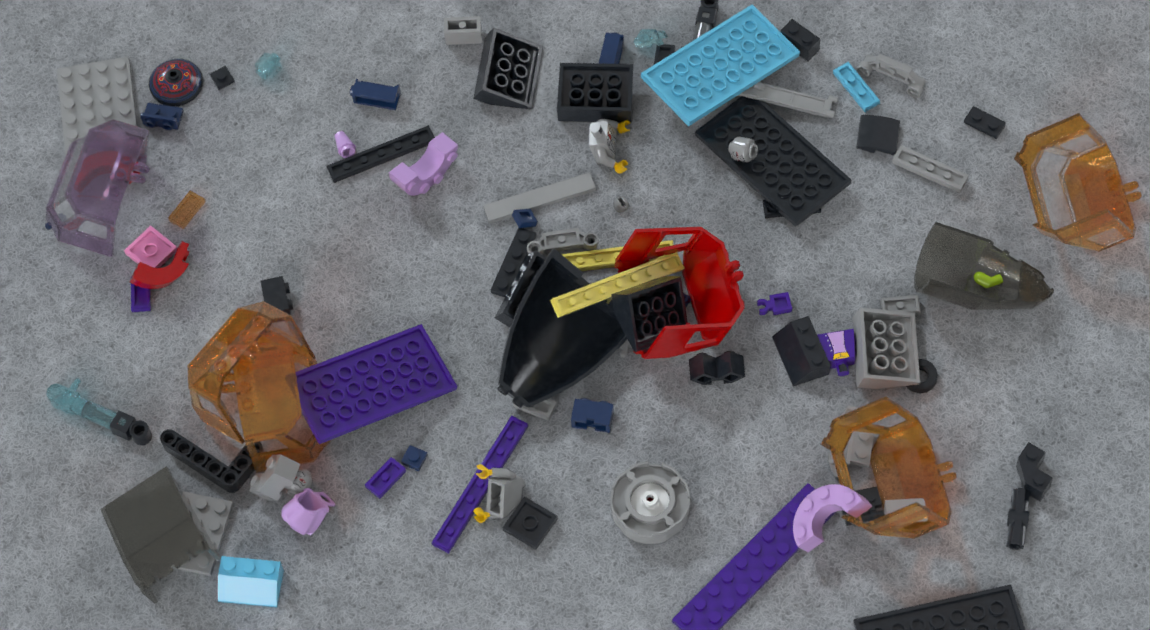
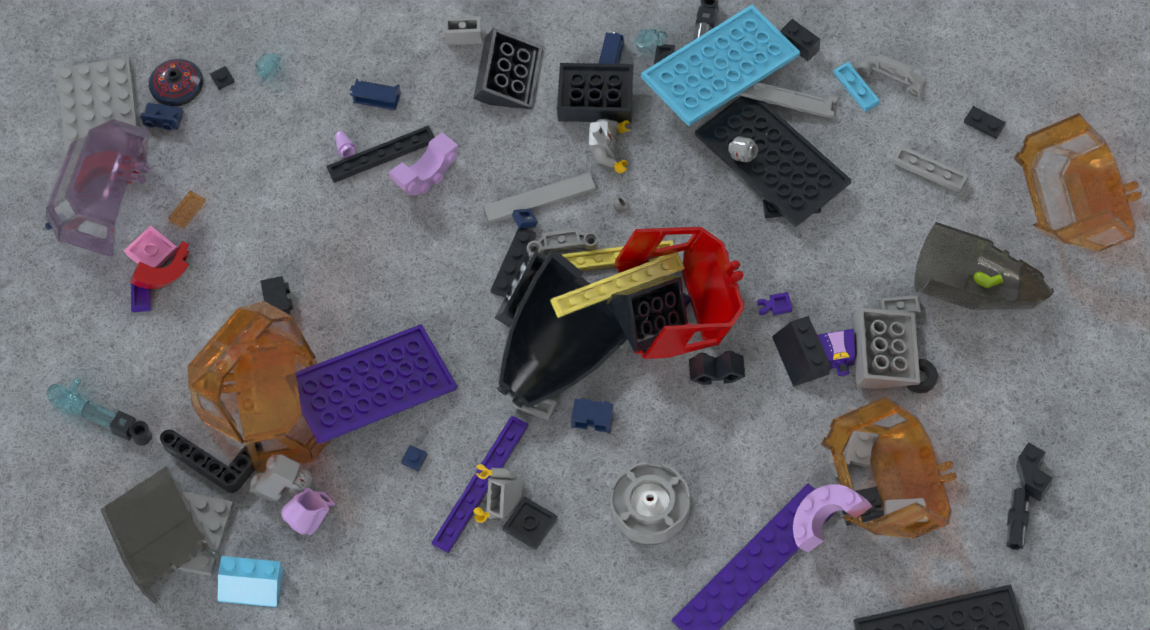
(385, 478): dark purple plate -> none
(878, 134): black slope -> none

